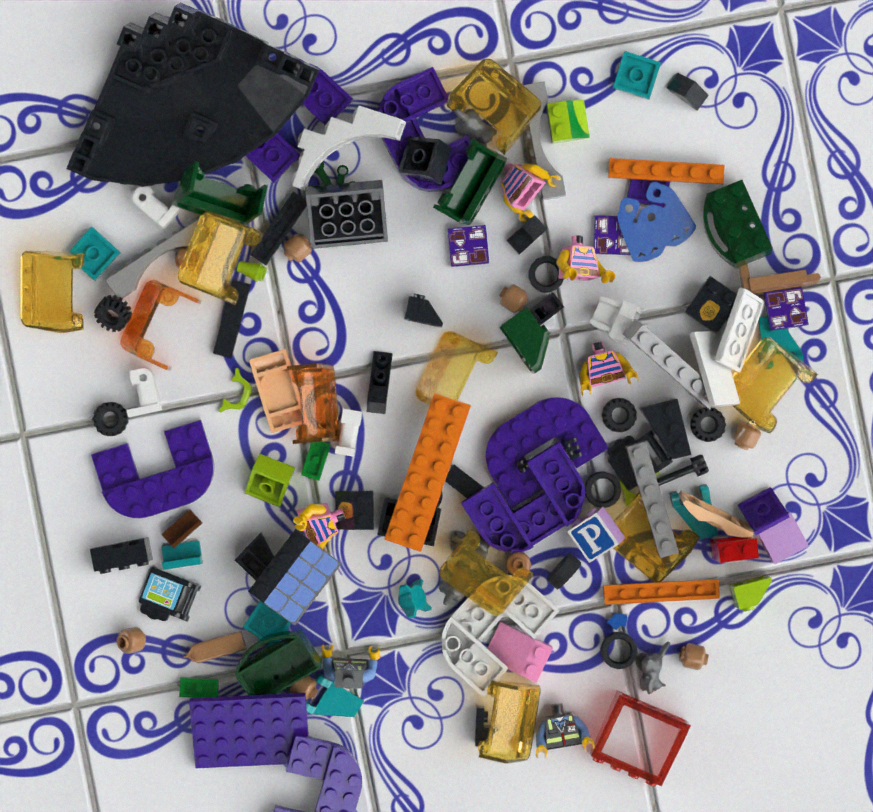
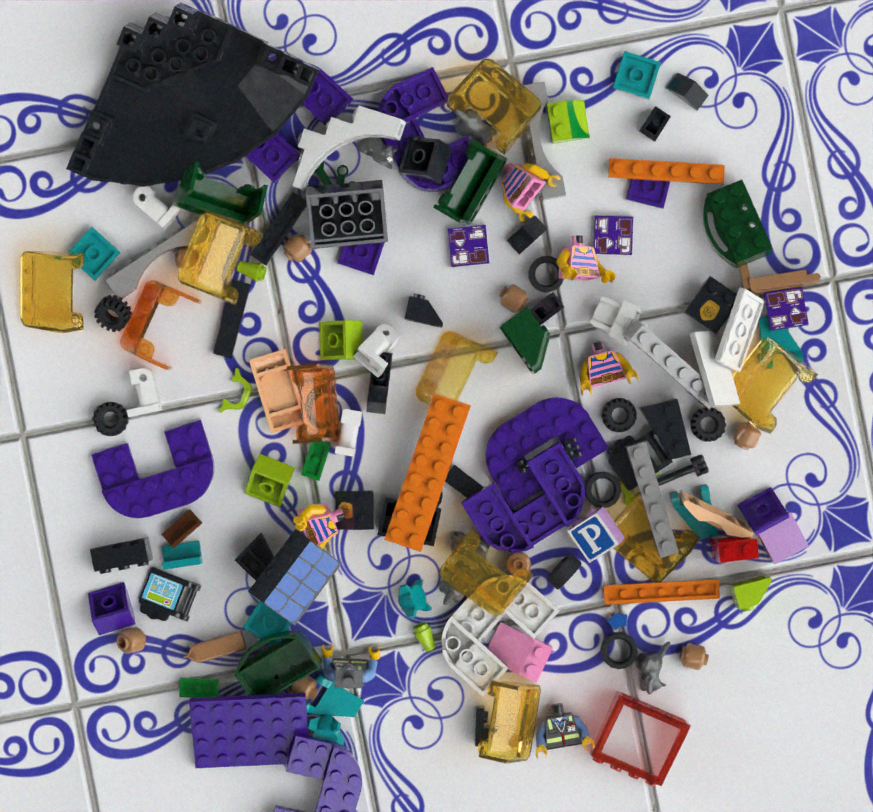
(111, 608): none -> dark purple slope
(327, 729): none -> teal piece
(340, 339): none -> lime slope
(361, 257): none -> dark purple tile
(374, 346): none -> white piece
(376, 149): none -> dark grey animal
(424, 635): none -> lime cone
(654, 123): none -> black slope
(656, 233): blue piece -> none

